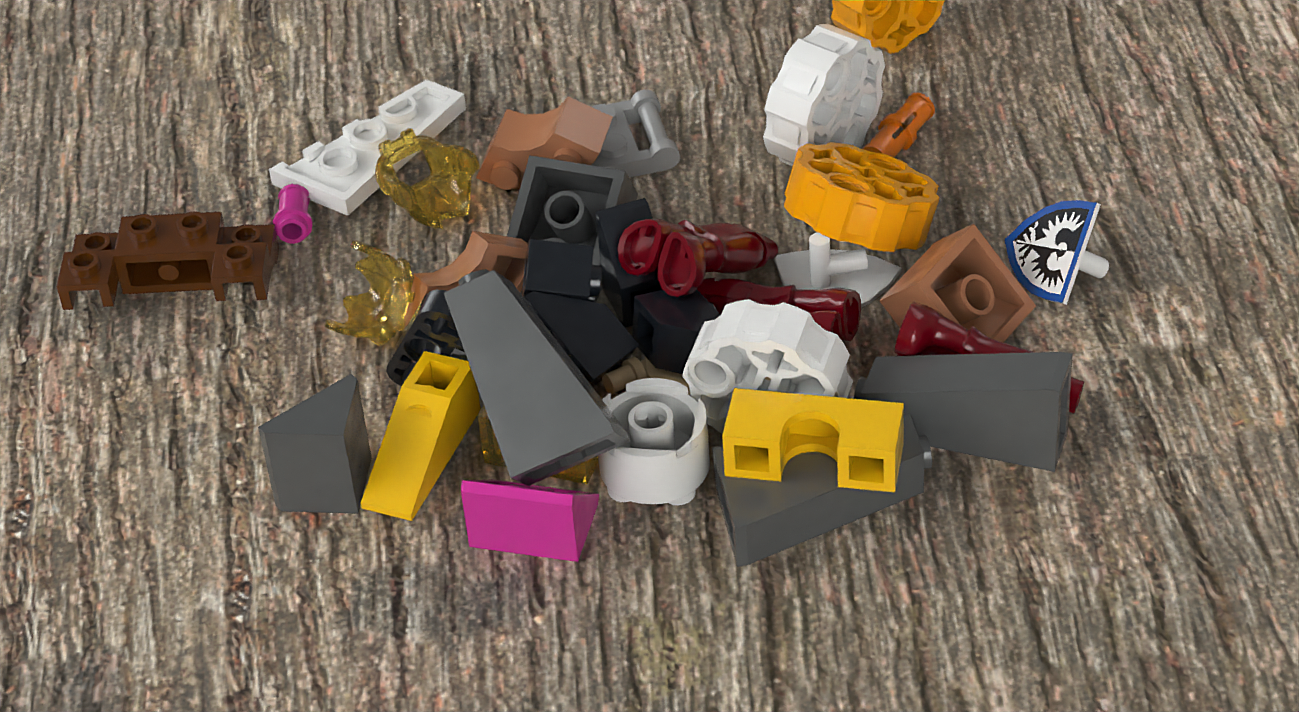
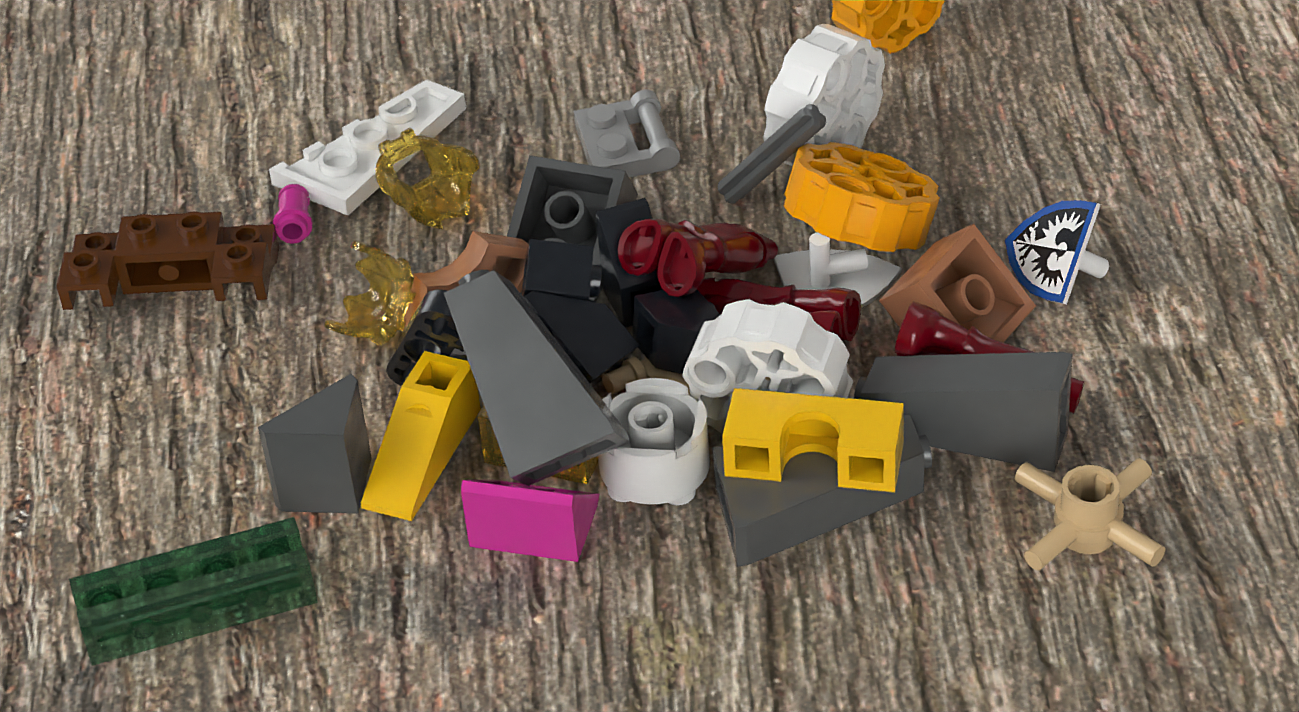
(193, 591): none -> clear green brick
(566, 133): nougat brick -> none
(771, 153): none -> dark grey axle
(911, 116): orange pin -> none
(1089, 512): none -> tan bar

